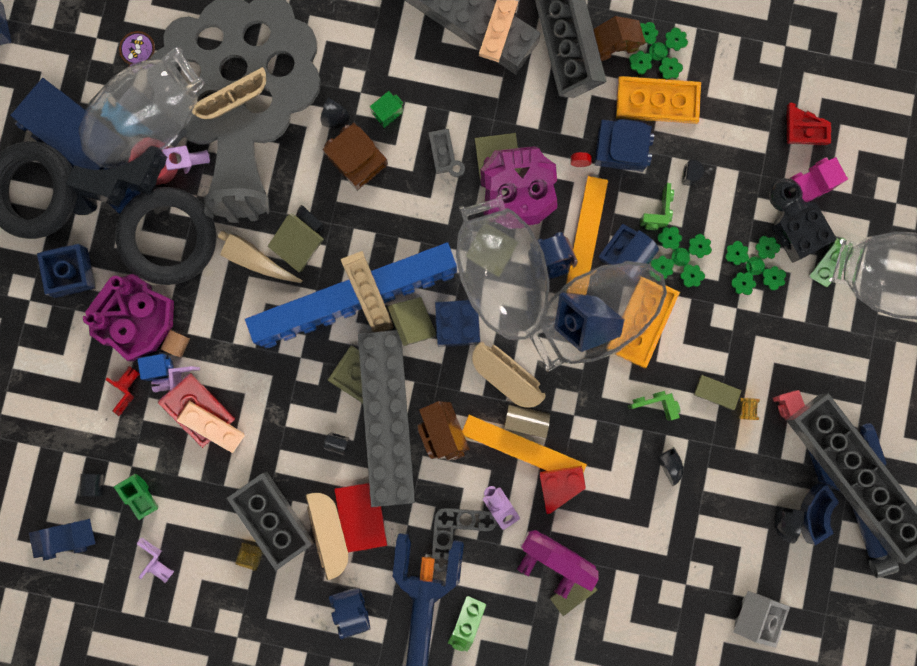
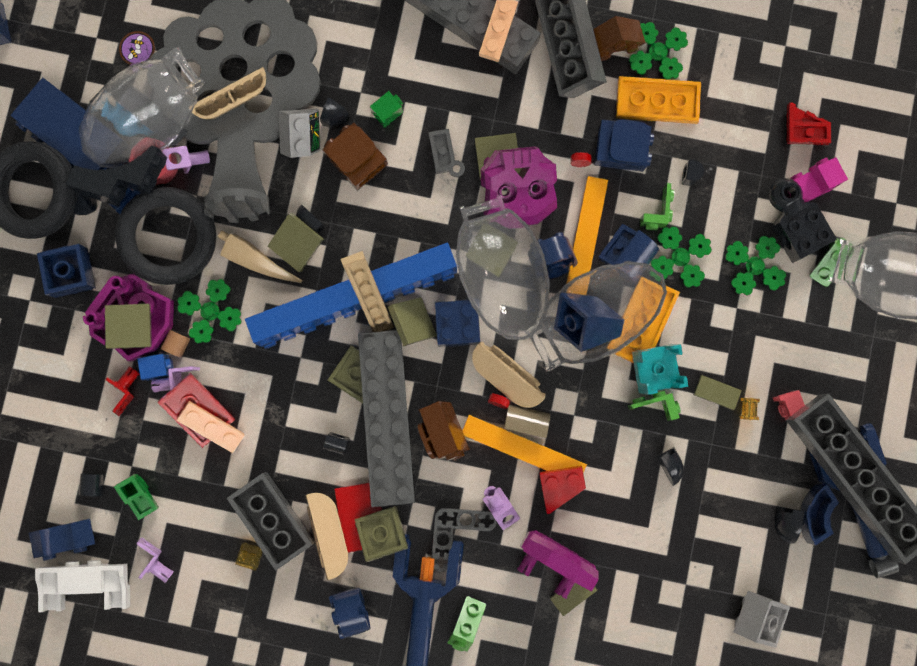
(82, 579): none -> white bracket
(128, 326): none -> olive tile
(209, 311): none -> green plant
(299, 132): none -> light grey slope
(381, 534): none -> olive tile
(499, 401): none -> red tile
(658, 369): none -> teal panel

